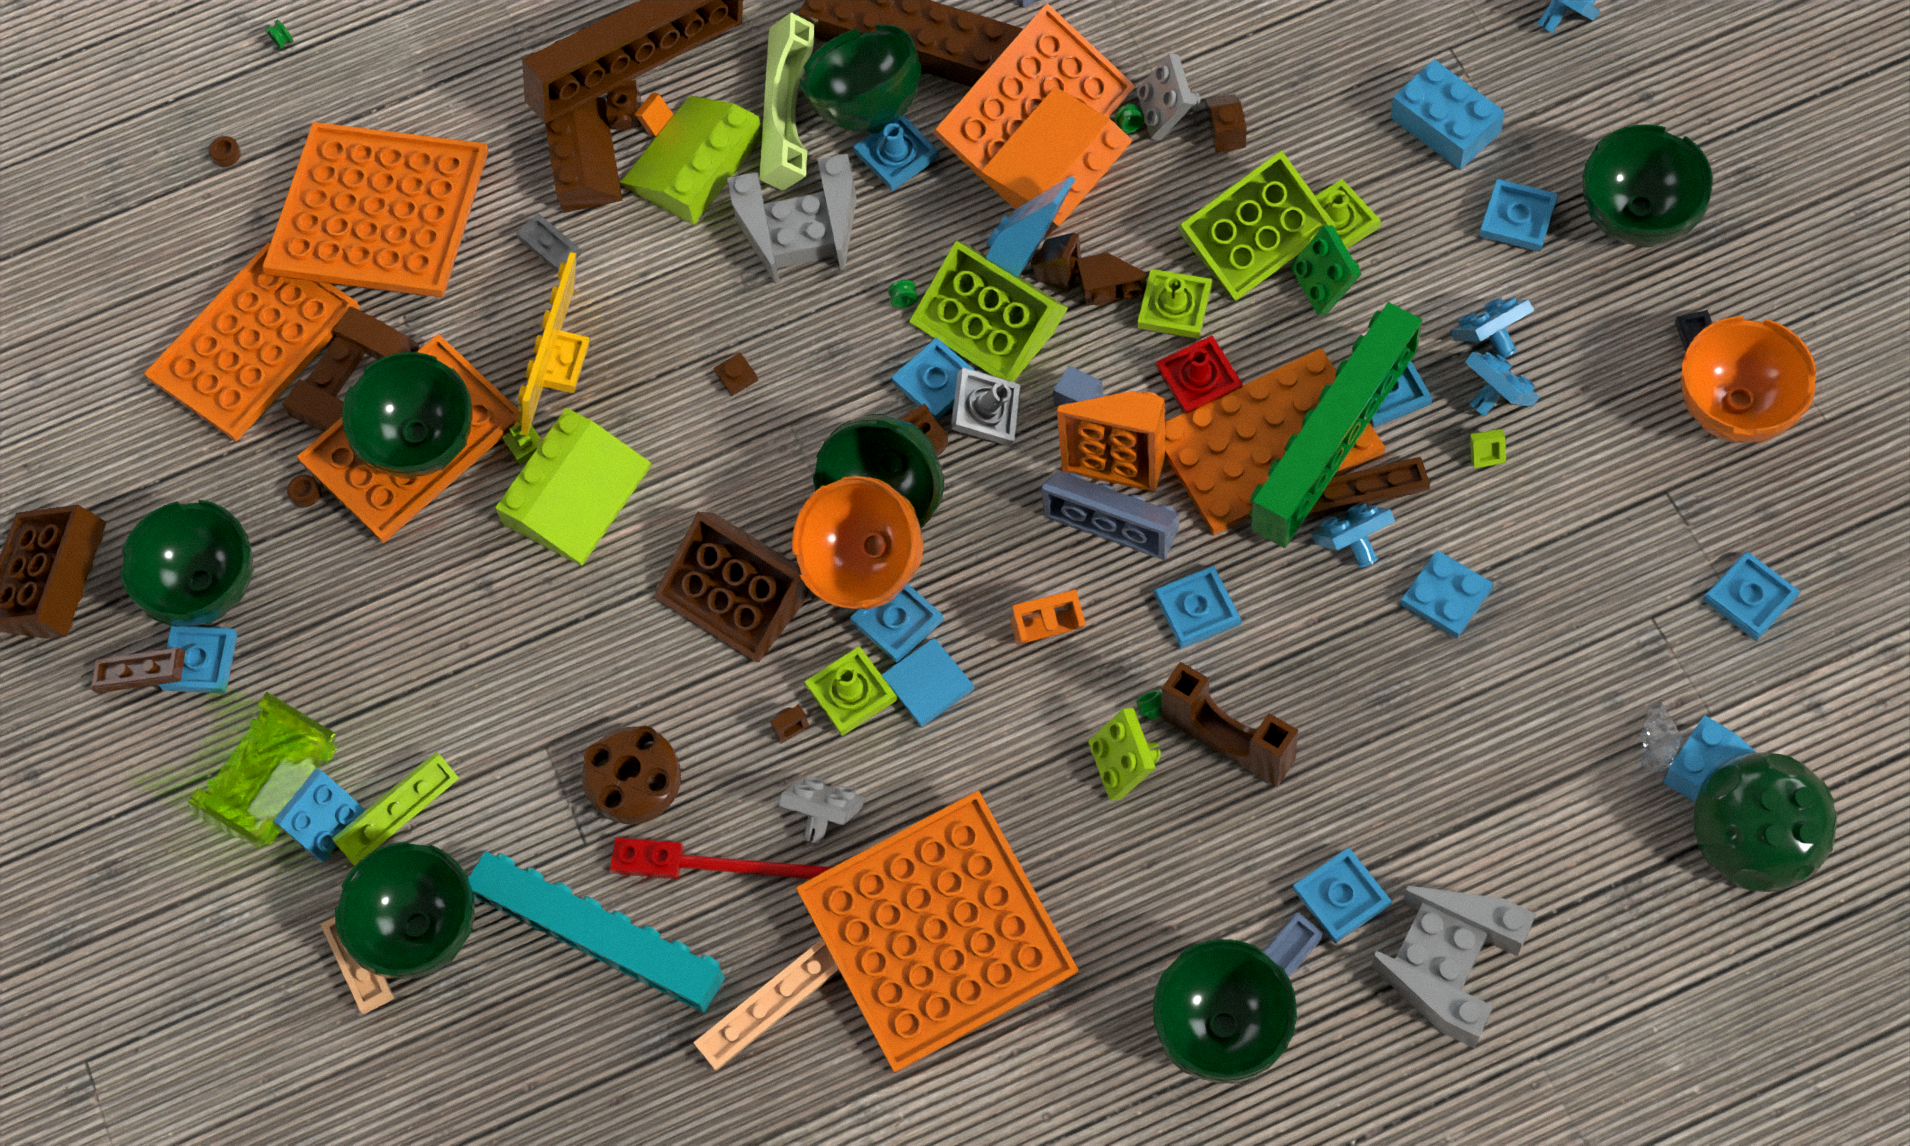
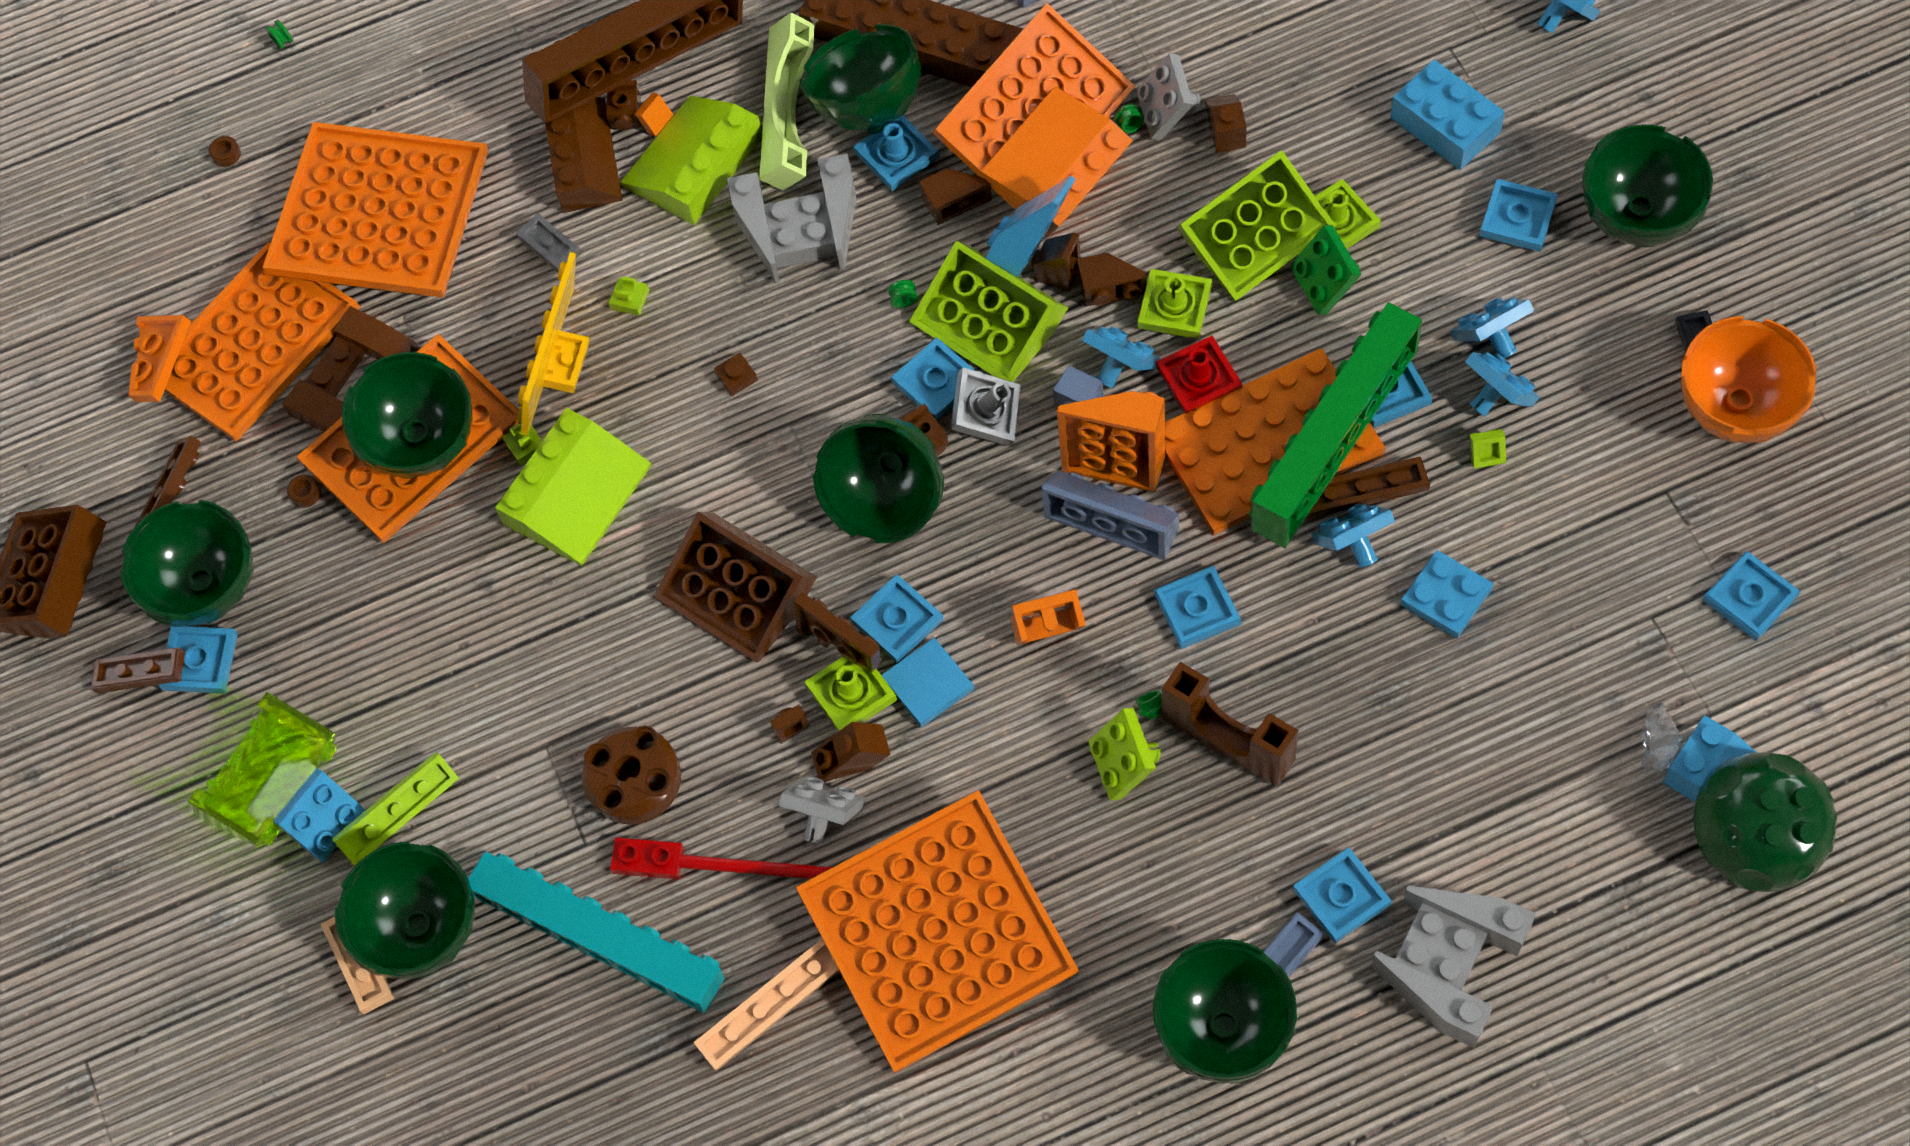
(157, 352): none -> orange wing
(172, 477): none -> reddish brown plate
(629, 296): none -> lime tile
(815, 618): none -> reddish brown wing
(851, 751): none -> reddish brown slope
(857, 543): orange rock -> none
(953, 193): none -> reddish brown slope
(1119, 352): none -> dark azure plate

